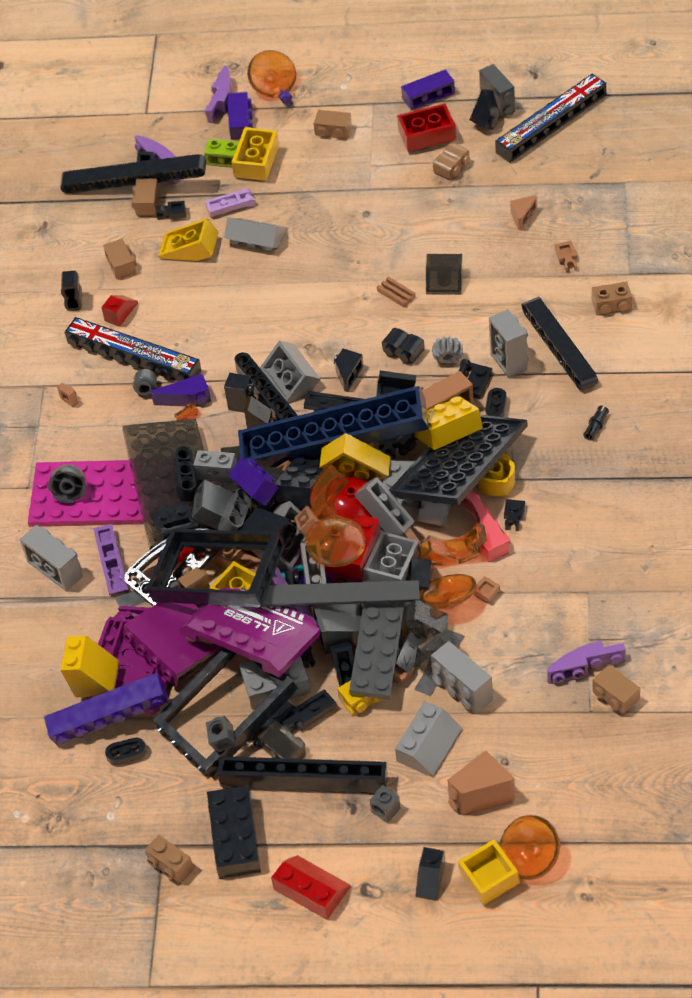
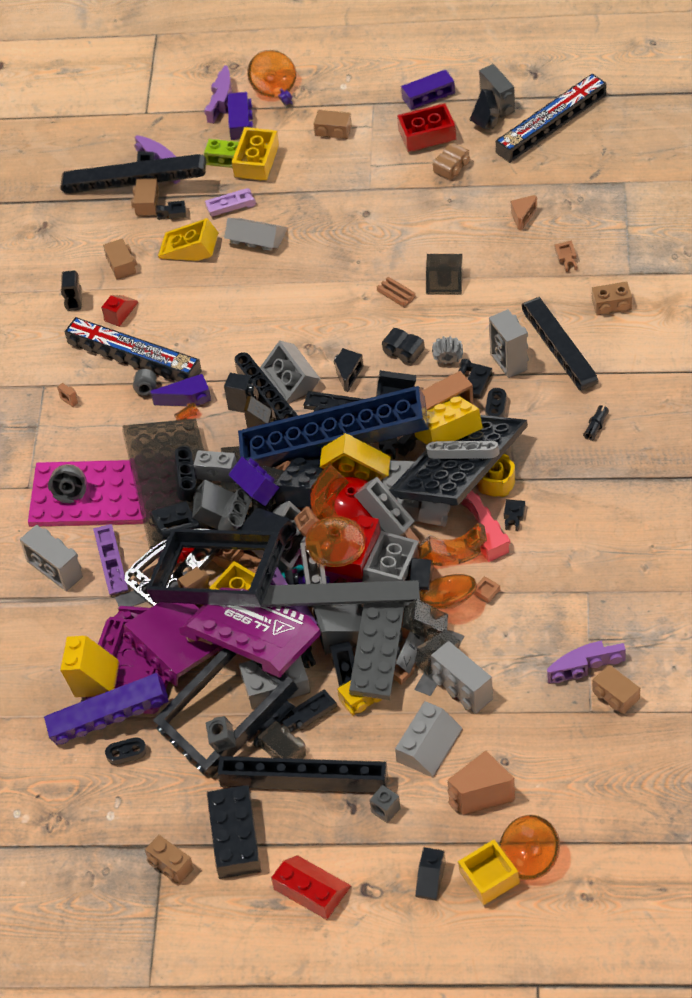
(462, 449): none -> light grey beam

